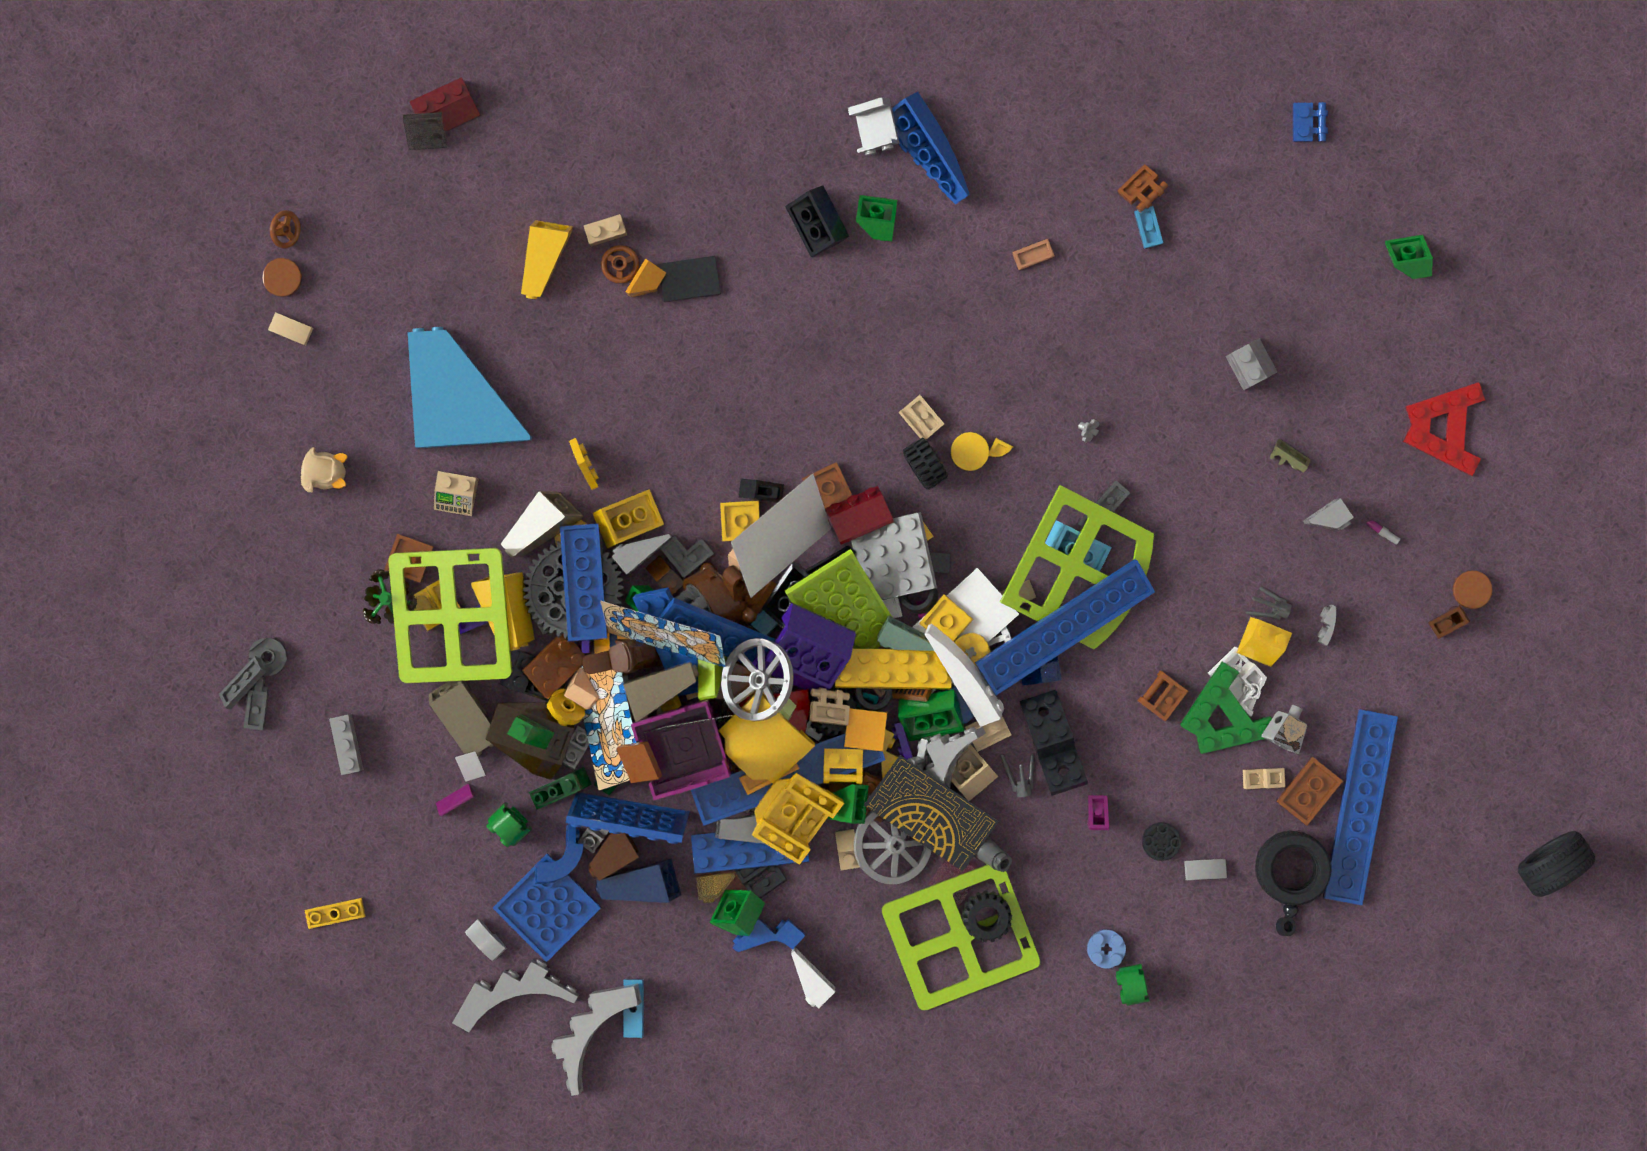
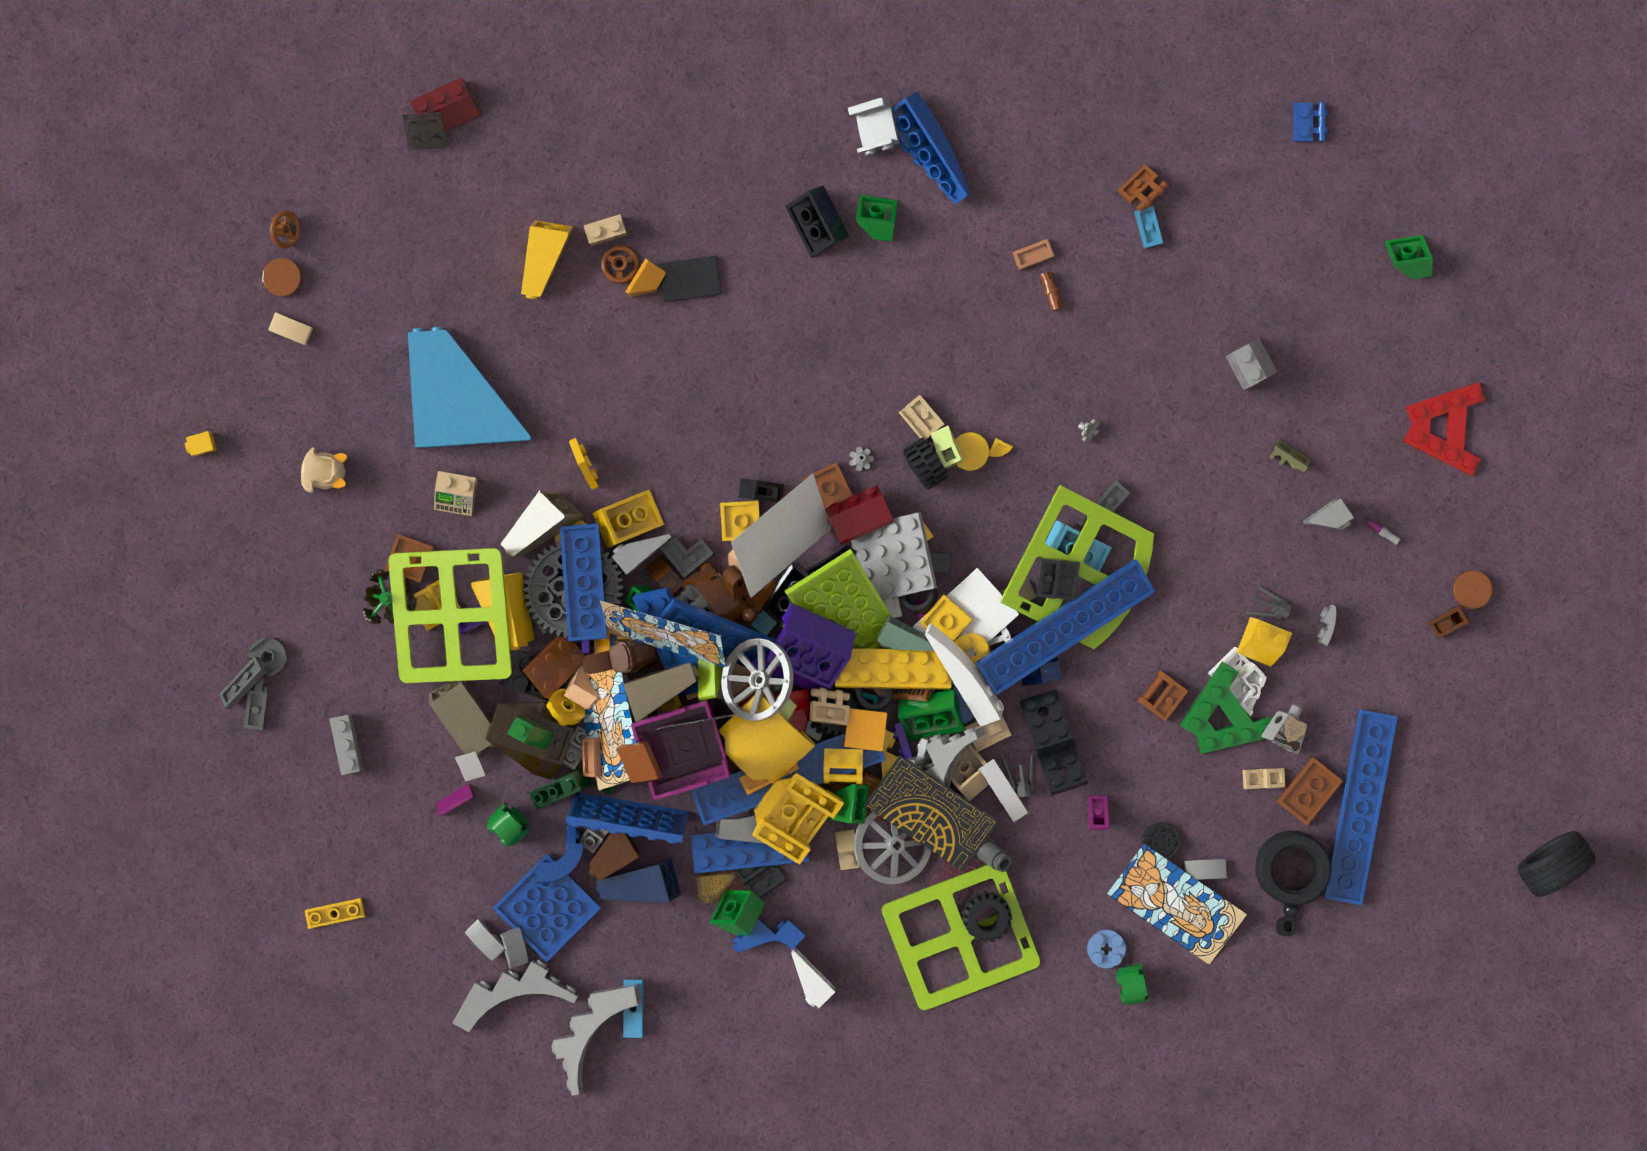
(200, 444): none -> yellow brick
(515, 948): none -> light grey slope
(591, 757): none -> nougat tile
(858, 462): none -> light grey plant
(947, 447): none -> yellowish green slope
(1003, 790): none -> white sticker
(1051, 291): none -> dark orange pin
(1058, 579): none -> black slope
(1176, 904): none -> sticker

